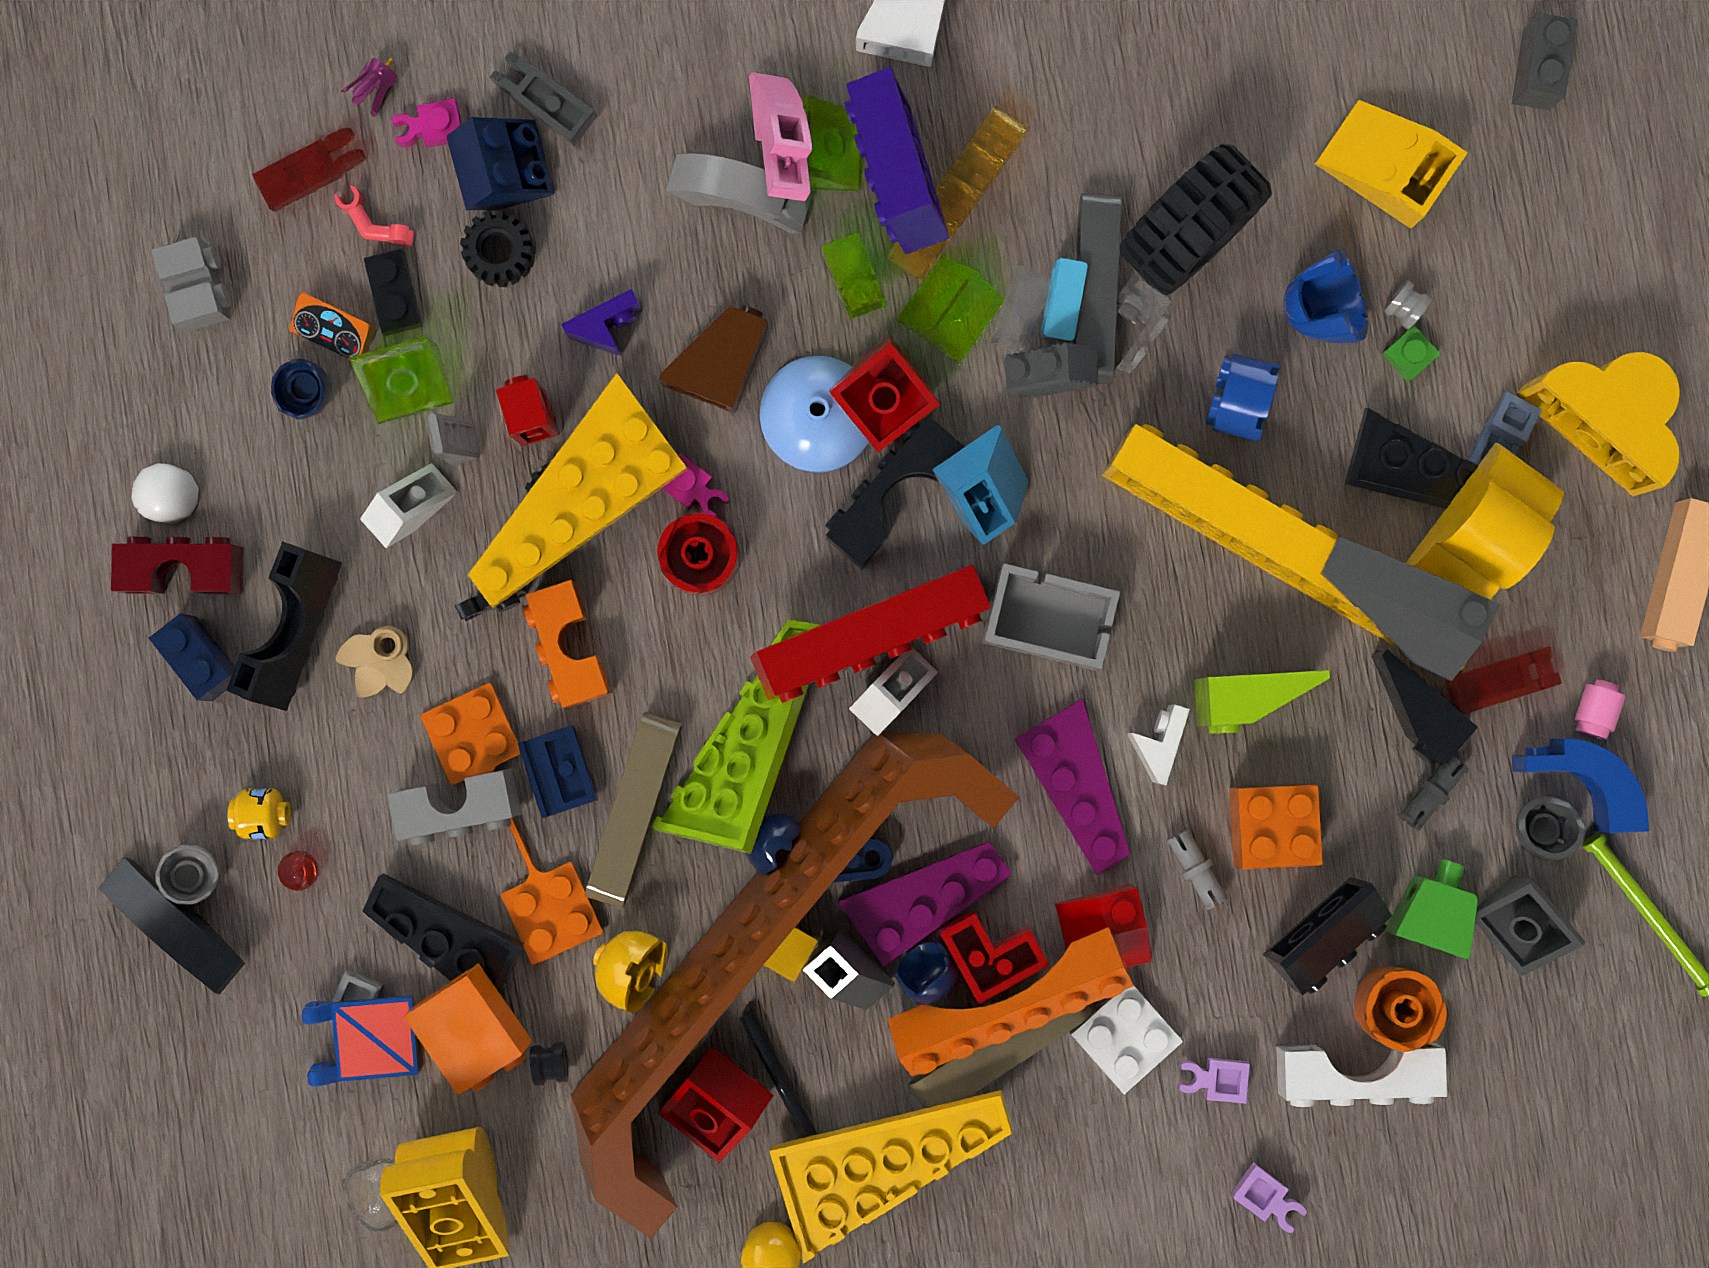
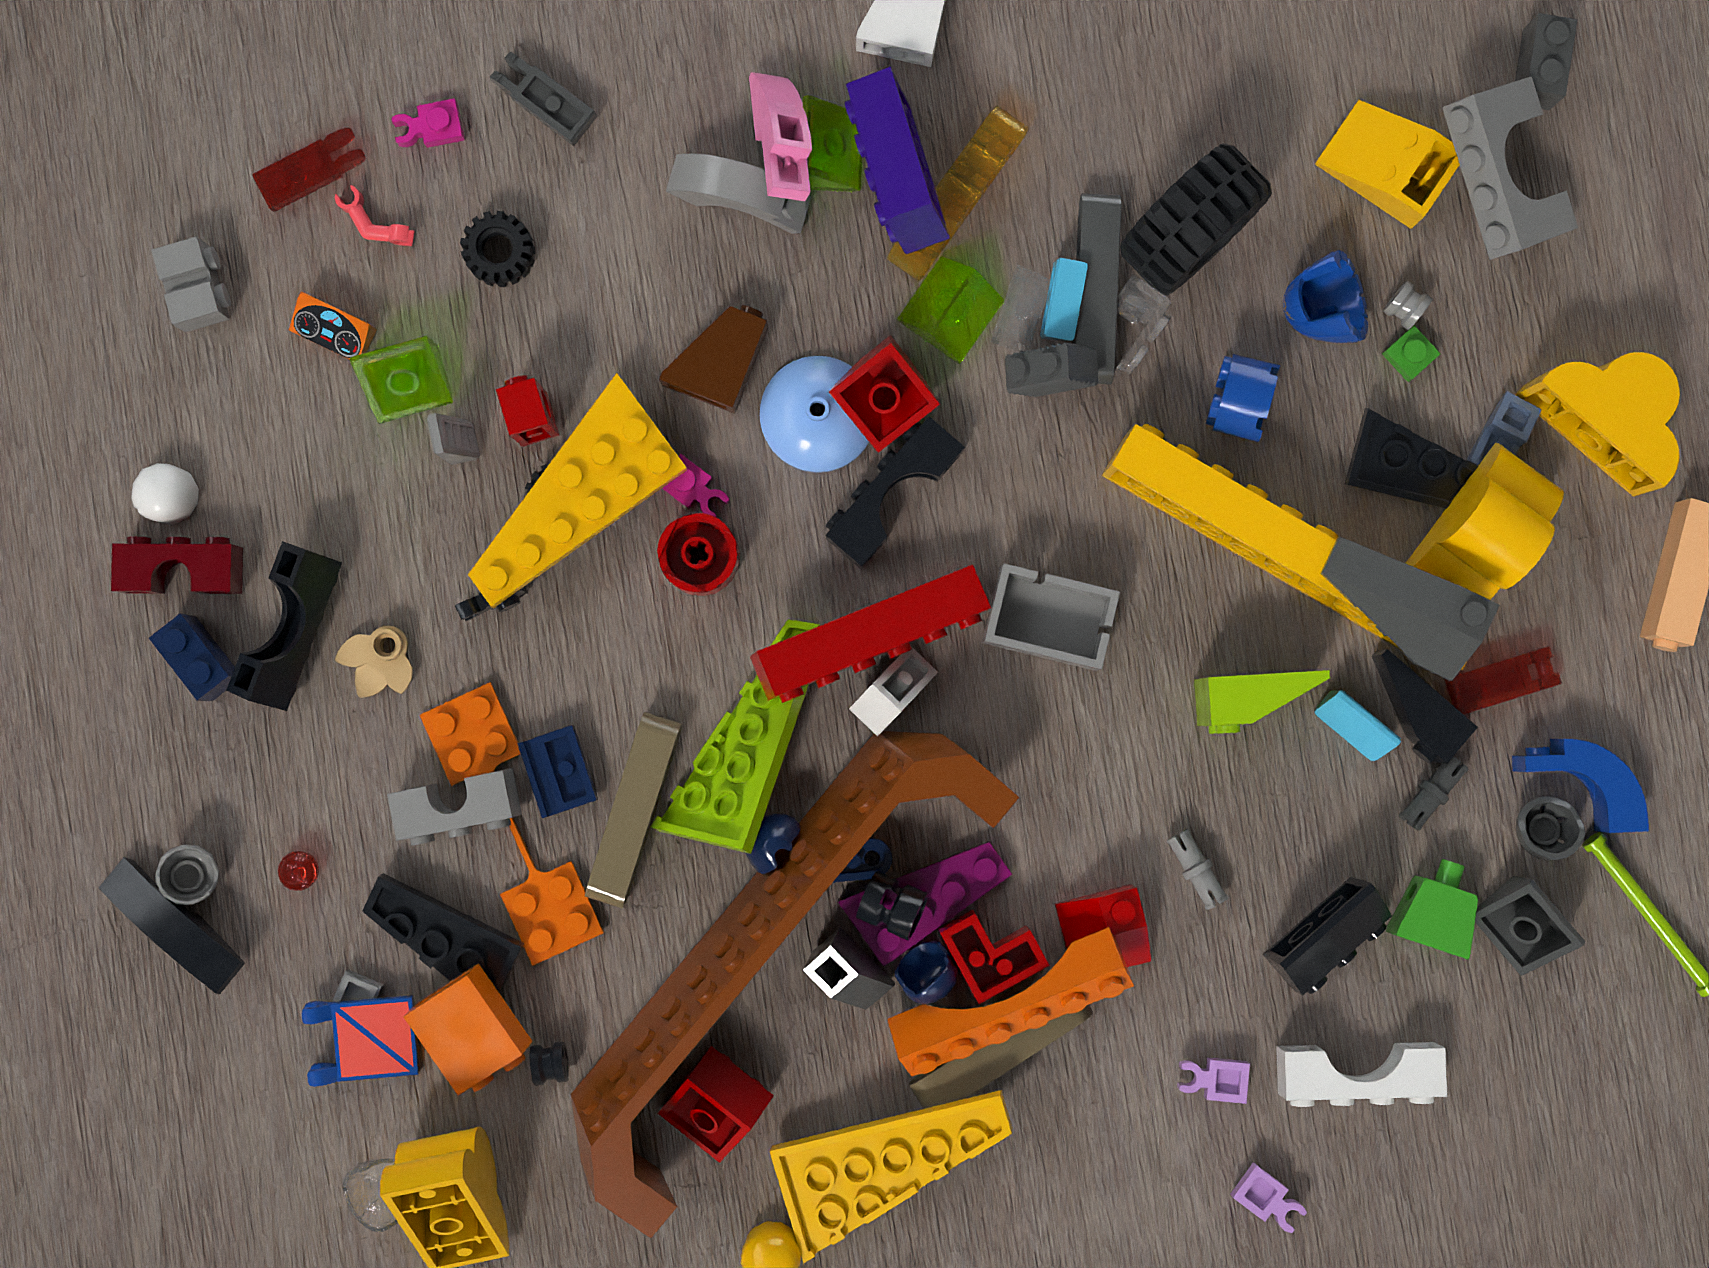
(258, 813): yellow head -> none
(301, 388): dark blue hair -> none
(372, 75): flat silver piece -> none
(393, 292): black plate -> none
(407, 505): white slope -> none
(499, 163): dark blue slope -> none
(553, 613): orange arch -> none
(593, 325): dark purple slope -> none
(627, 968): yellow cylinder -> none
(778, 1074): black bar -> none
(792, 954): yellow panel -> none
(853, 276): clear neon green slope -> none
(905, 911): none -> black wheel
(985, 484): dark azure slope -> none
(1073, 776): magenta wing -> none
(1126, 1038): white plate -> none
(1160, 754): white slope -> none
(1275, 826): orange brick -> none
(1356, 725): none -> medium azure slope
(1406, 1030): orange brick -> none
(1479, 135): none -> light grey arch
(1599, 709): bright pink brick -> none

